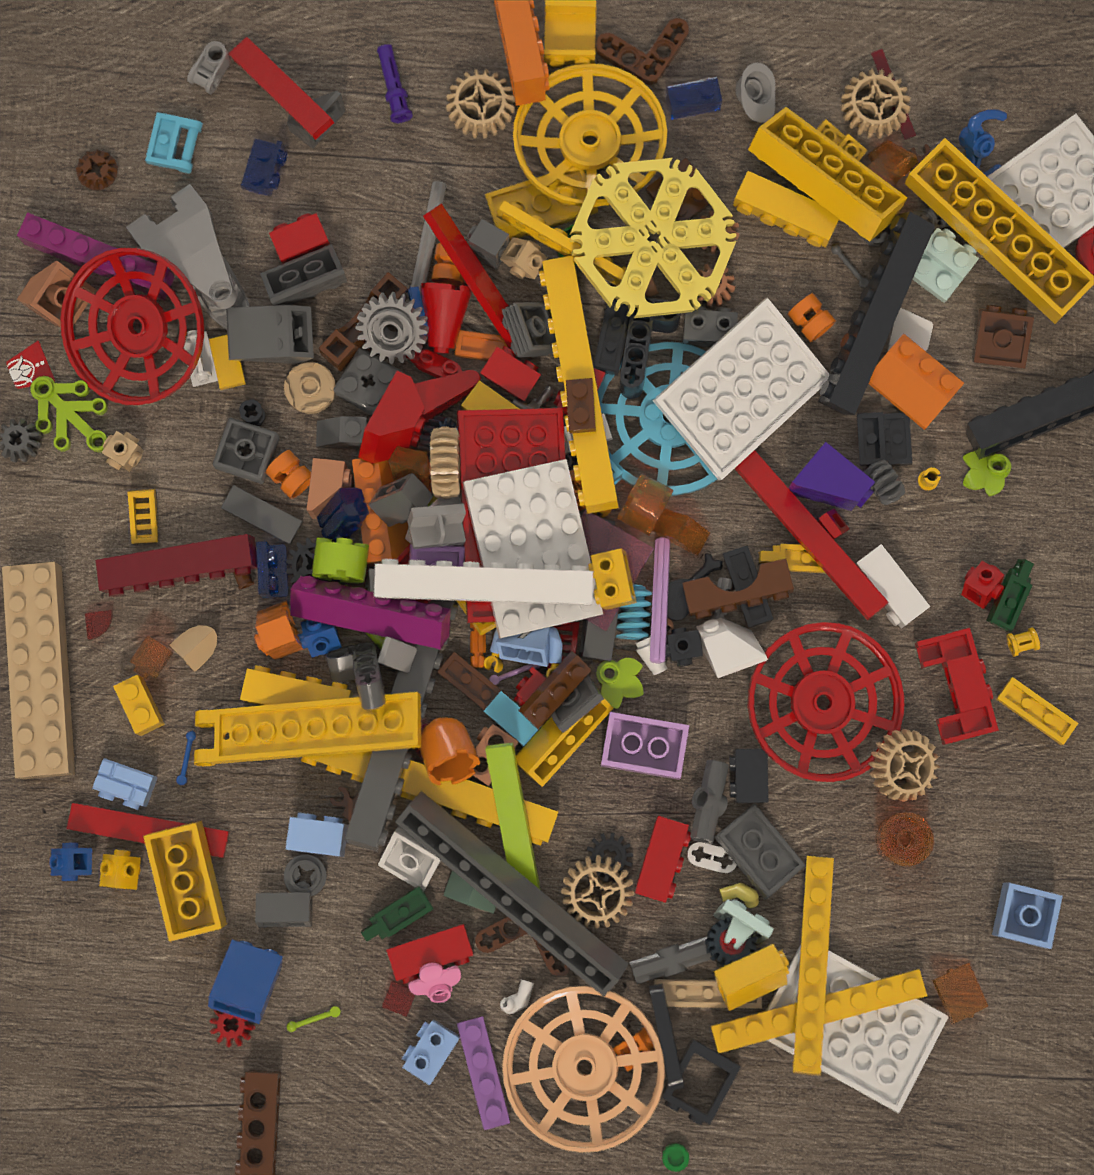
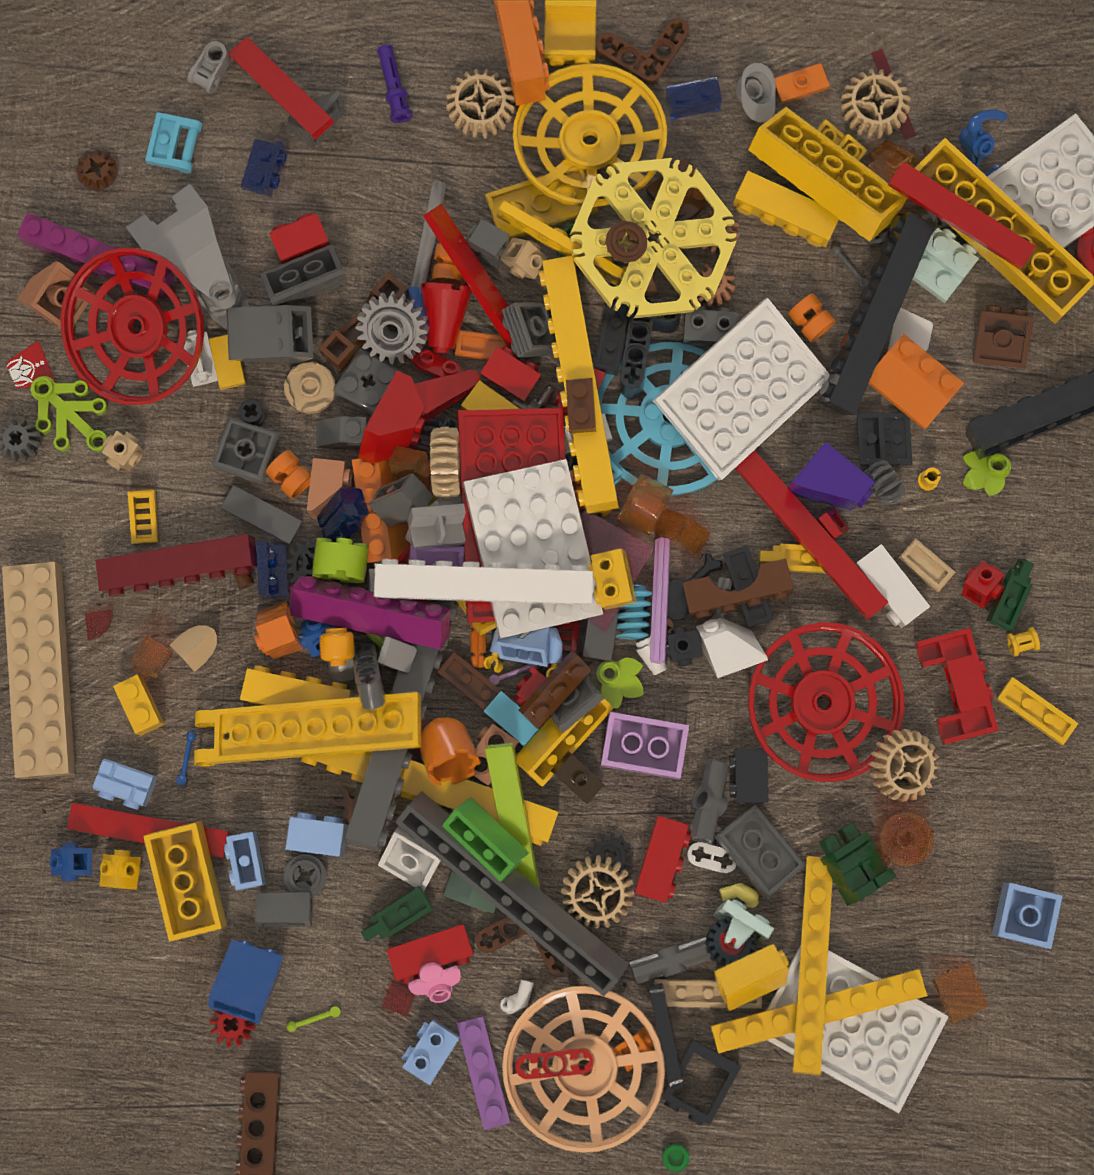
(245, 861): none -> light blue brick
(337, 646): none -> light orange head
(485, 839): none -> bright green brick
(536, 1072): none -> red beam
(577, 777): none -> dark brown plate
(634, 233): none -> reddish brown gear
(801, 83): none -> orange plate
(855, 864): none -> dark green hips
(926, 565): none -> tan tile
(961, 215): none -> red tile

